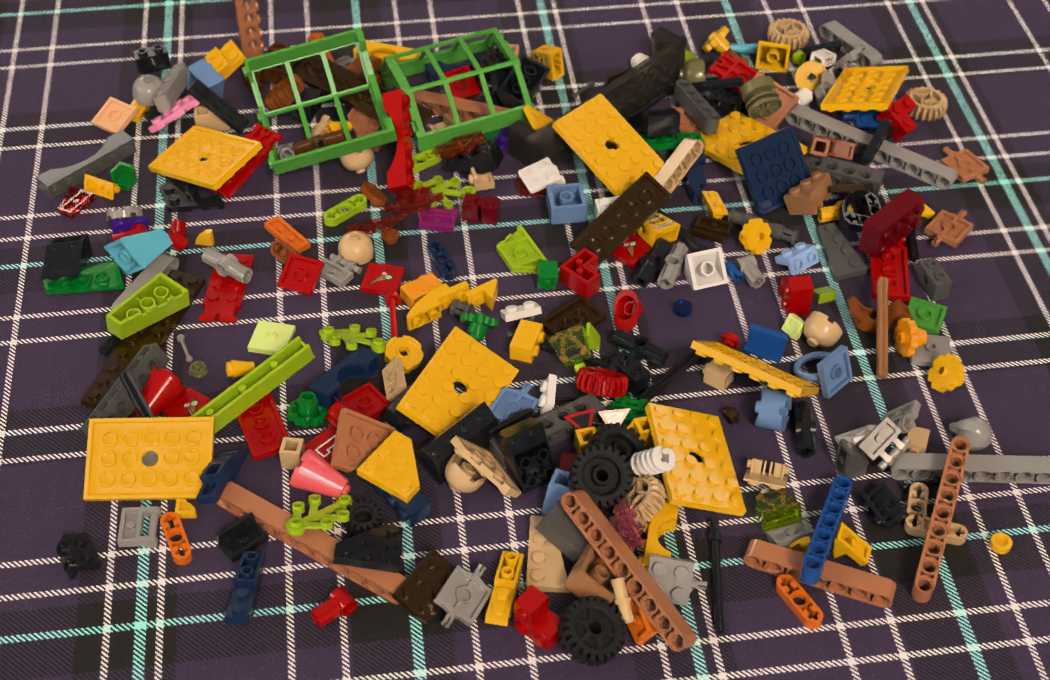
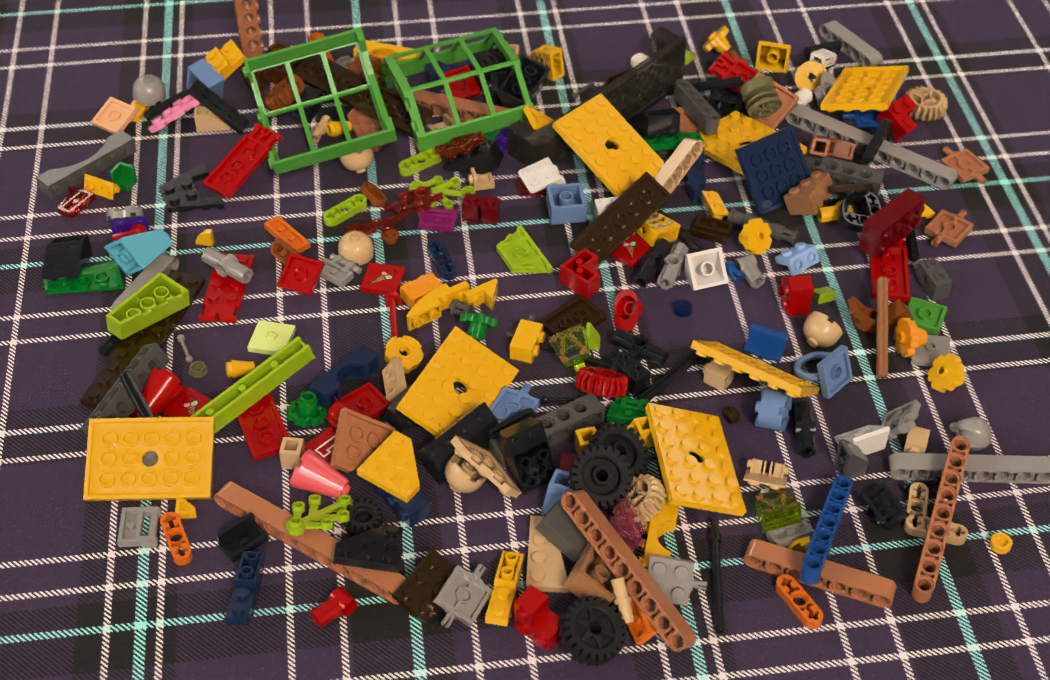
(77, 554): black bracket -> none
(152, 59): black brick -> none
(171, 88): light grey beam -> none
(178, 235): red piece -> none
(218, 473): dark blue slope -> none
(224, 153): yellow plate -> none
(285, 150): light grey piece -> none
(328, 139): reddish brown piece -> none
(352, 337): lime plant -> none
(400, 174): red arch -> none
(515, 312): white plate -> none
(547, 274): green brick -> none
(548, 390): white plate -> none
(583, 419): piece -> none
(613, 416): piece -> none
(653, 461): white piece -> none
(692, 70): olive cylinder -> none
(730, 340): red plate -> none
(744, 48): medium azure piece -> none
(788, 32): tan gear -> none
(793, 326): yellowish green plate -> none
(798, 57): lime plate -> none
(841, 256): dark grey wing -> none
(851, 56): light grey plate -> none
(851, 544): yellow slope -> none
(879, 438): light grey plate -> none

